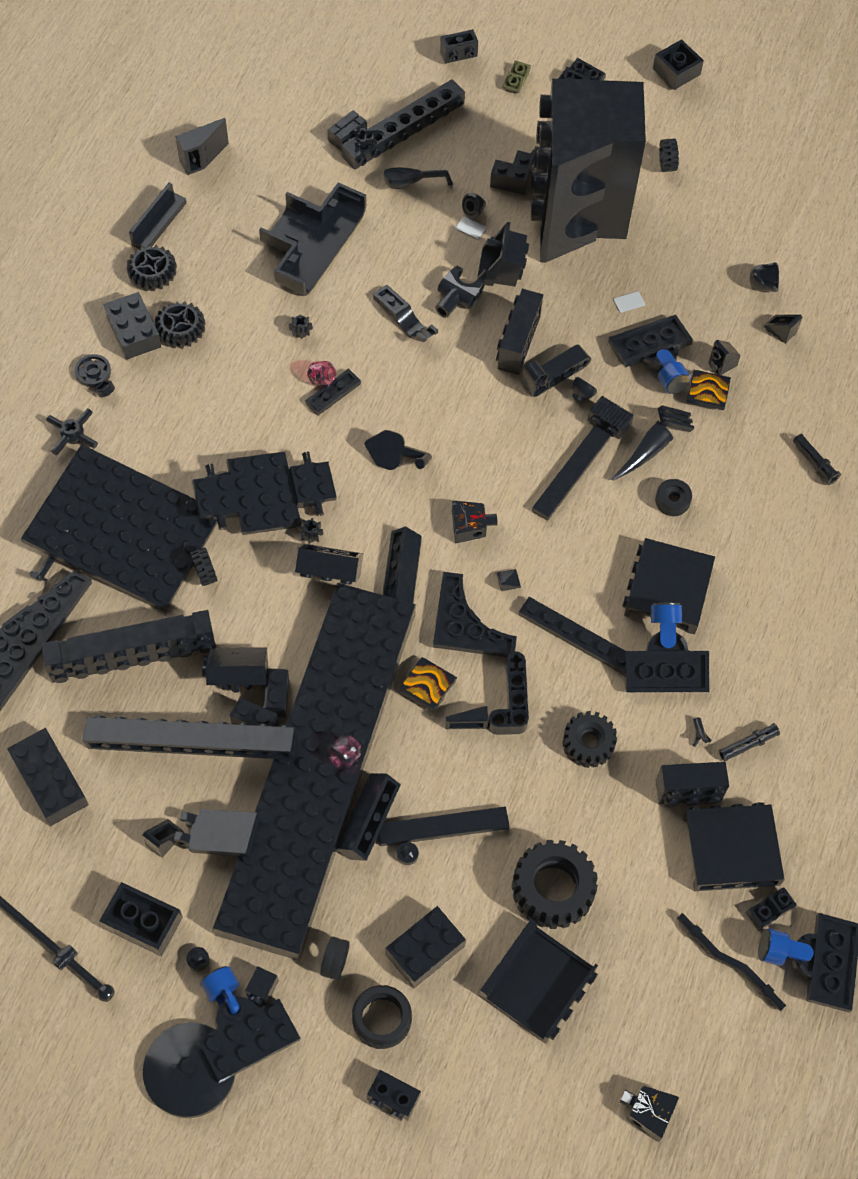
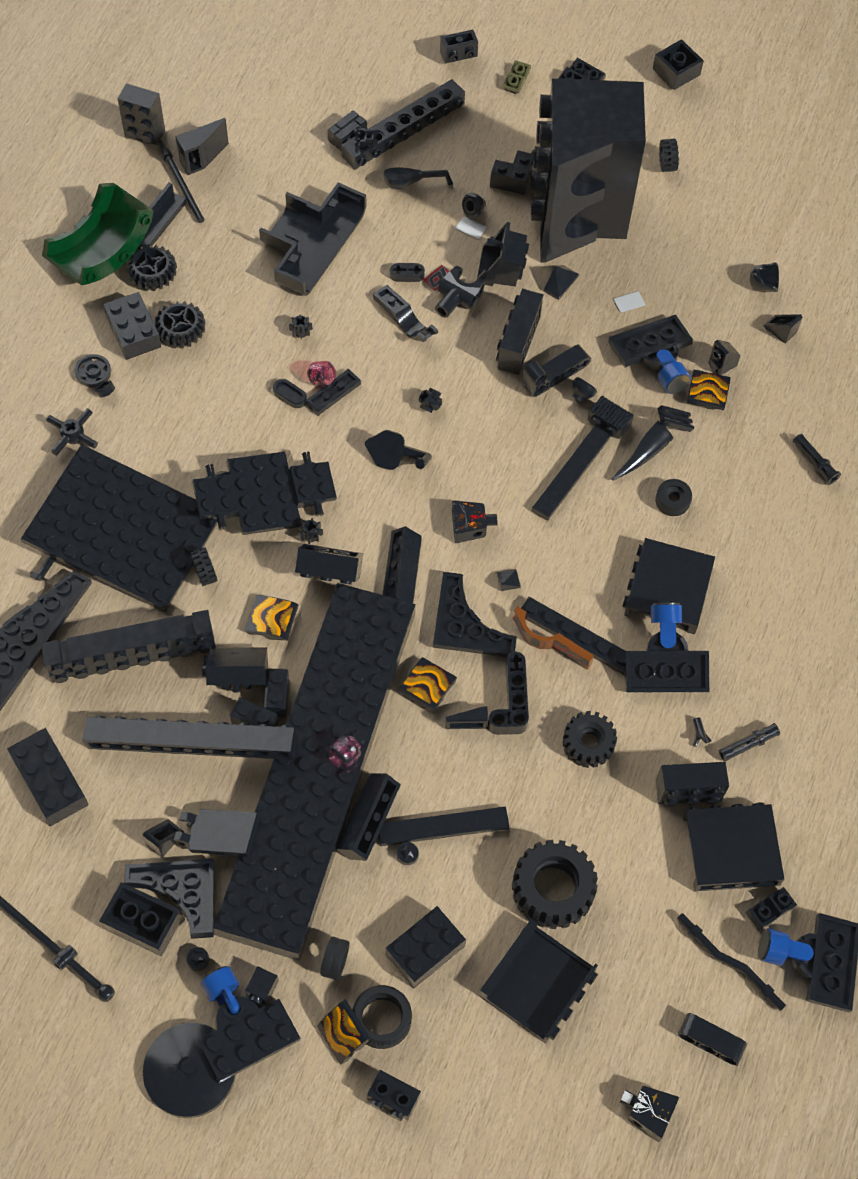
(102, 238): none -> dark green panel
(141, 114): none -> black brick
(168, 157): none -> black bar
(186, 884): none -> black plate
(271, 617): none -> slope
(289, 393): none -> black tile
(343, 1032): none -> slope
(407, 272): none -> black beam
(430, 400): none -> black gear
(435, 277): none -> sticker
(557, 642): none -> dark orange piece
(560, 281): none -> black slope
(712, 1039): none -> black beam

